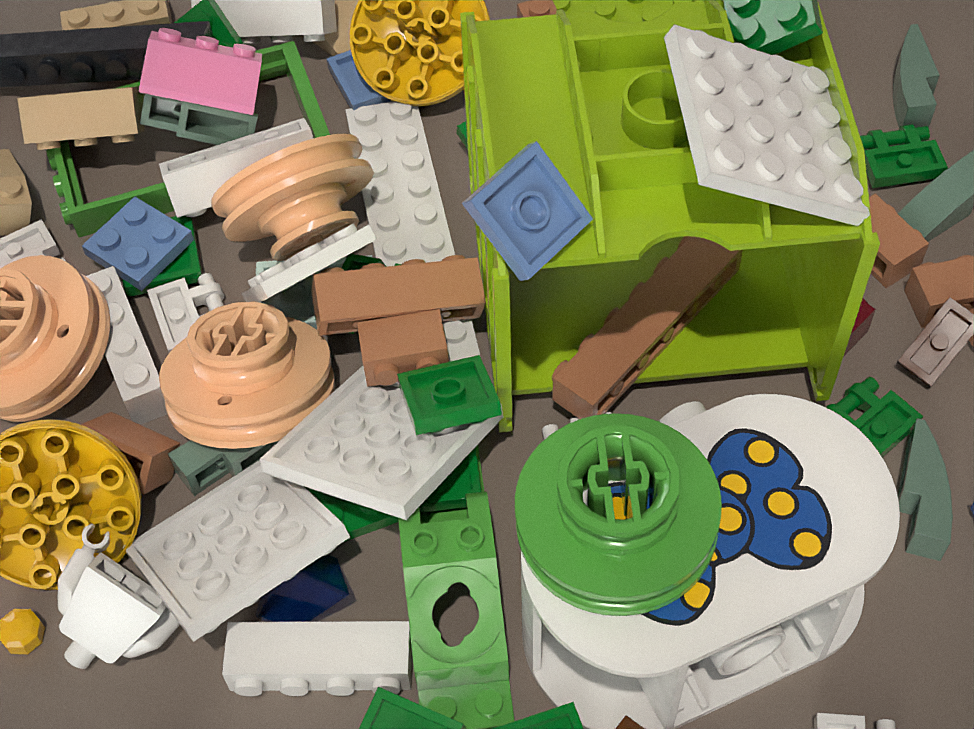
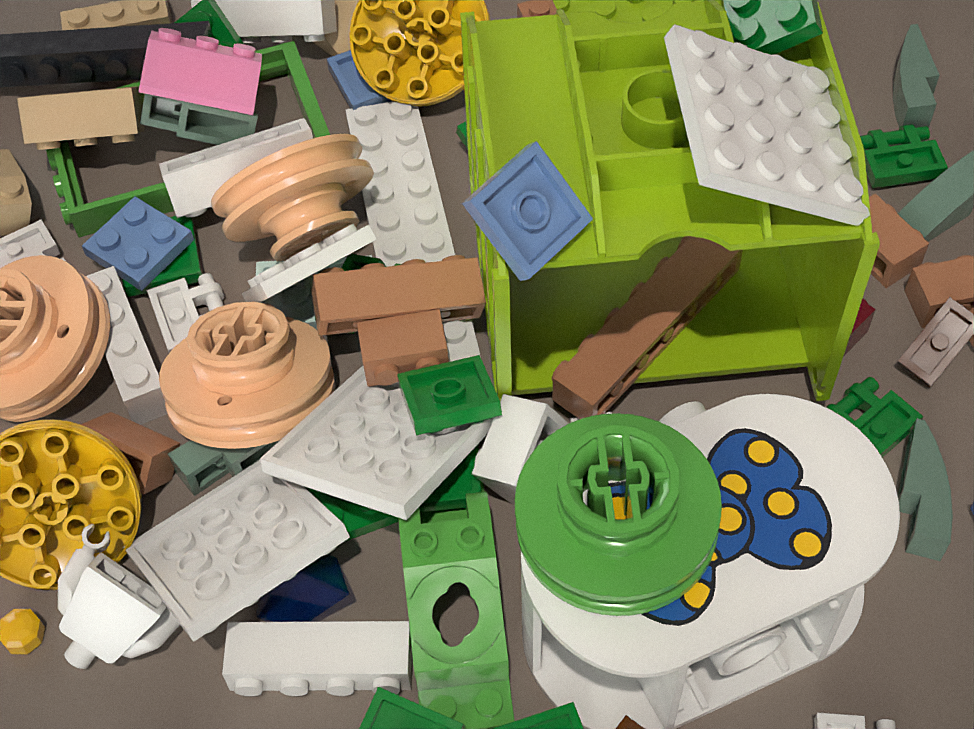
(512, 441): none -> white brick

